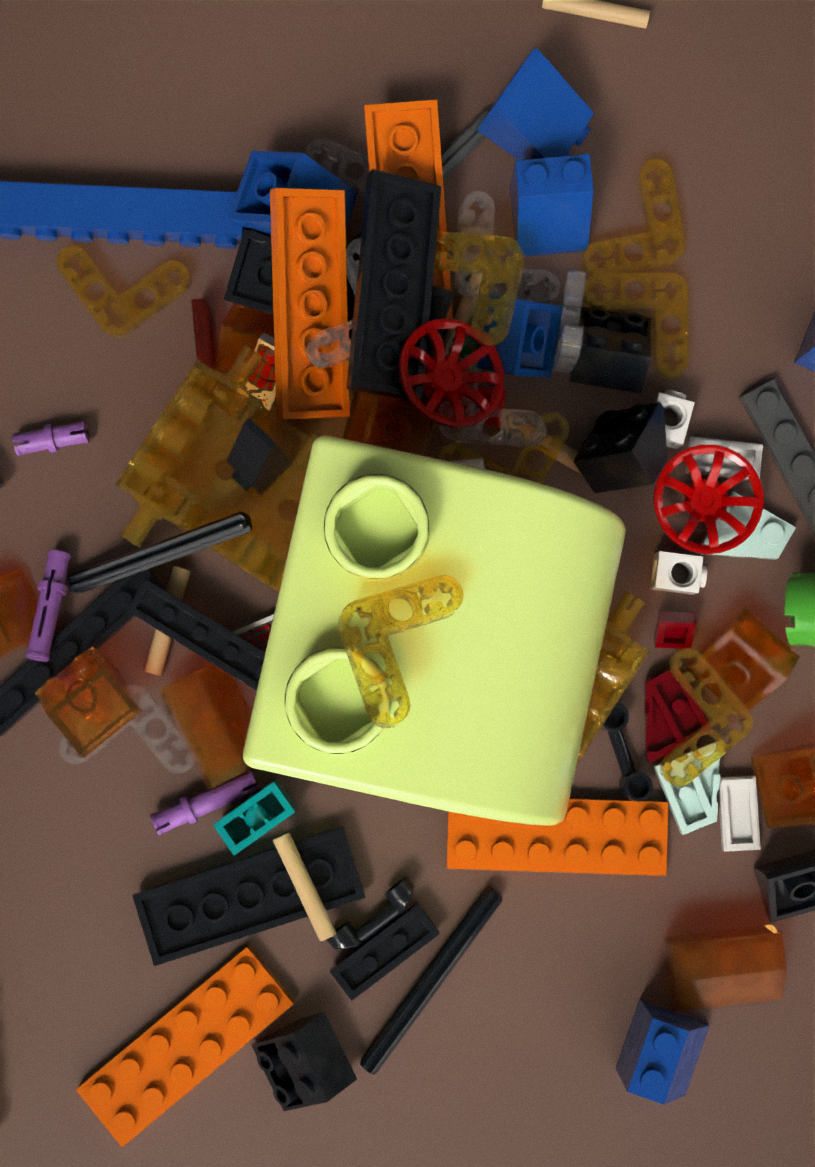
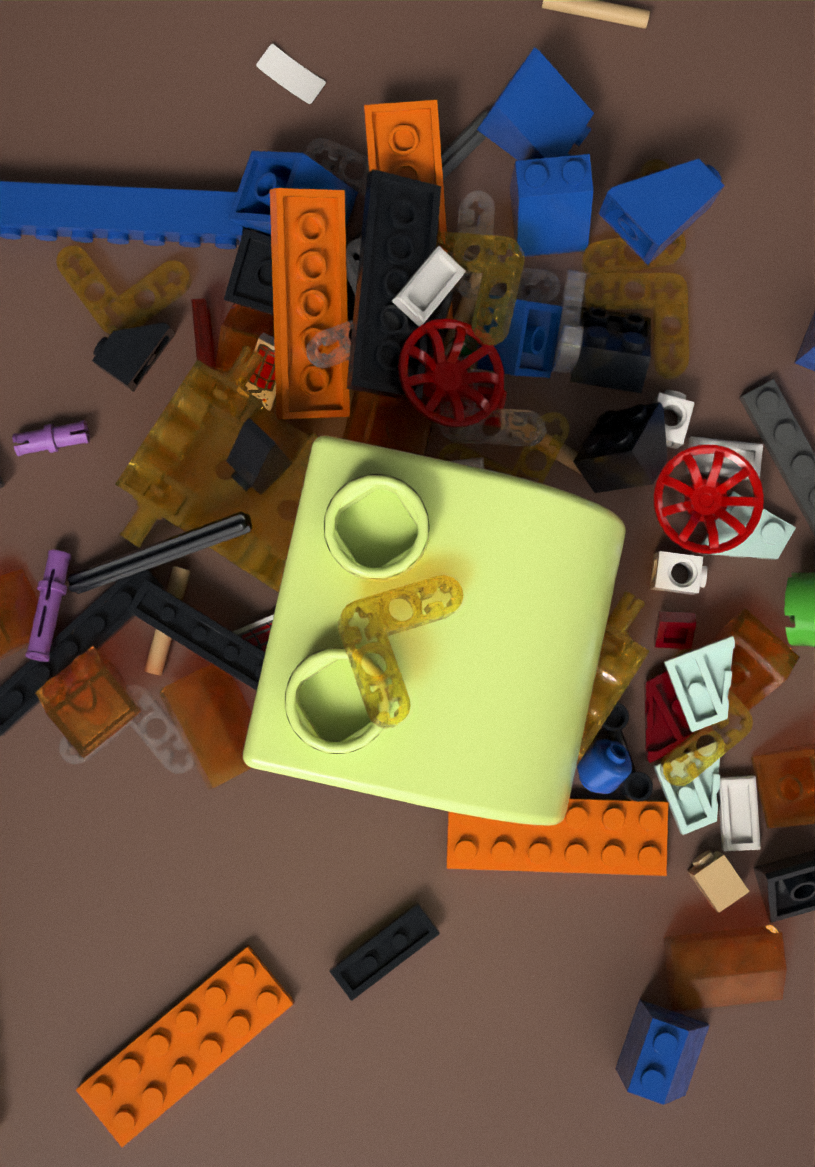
(132, 352): none -> black slope
(193, 807): medium lavender pin -> none
(244, 897): black plate -> none
(255, 817): teal brick -> none
(290, 74): none -> white sticker
(304, 886): tan piece -> none
(304, 1063): black slope -> none
(399, 897): black bar -> none
(428, 286): none -> white tile
(431, 980): black axle -> none
(604, 766): none -> blue head
(660, 206): none -> blue slope
(703, 682): none -> light aqua wing
(717, 880): none -> tan brick

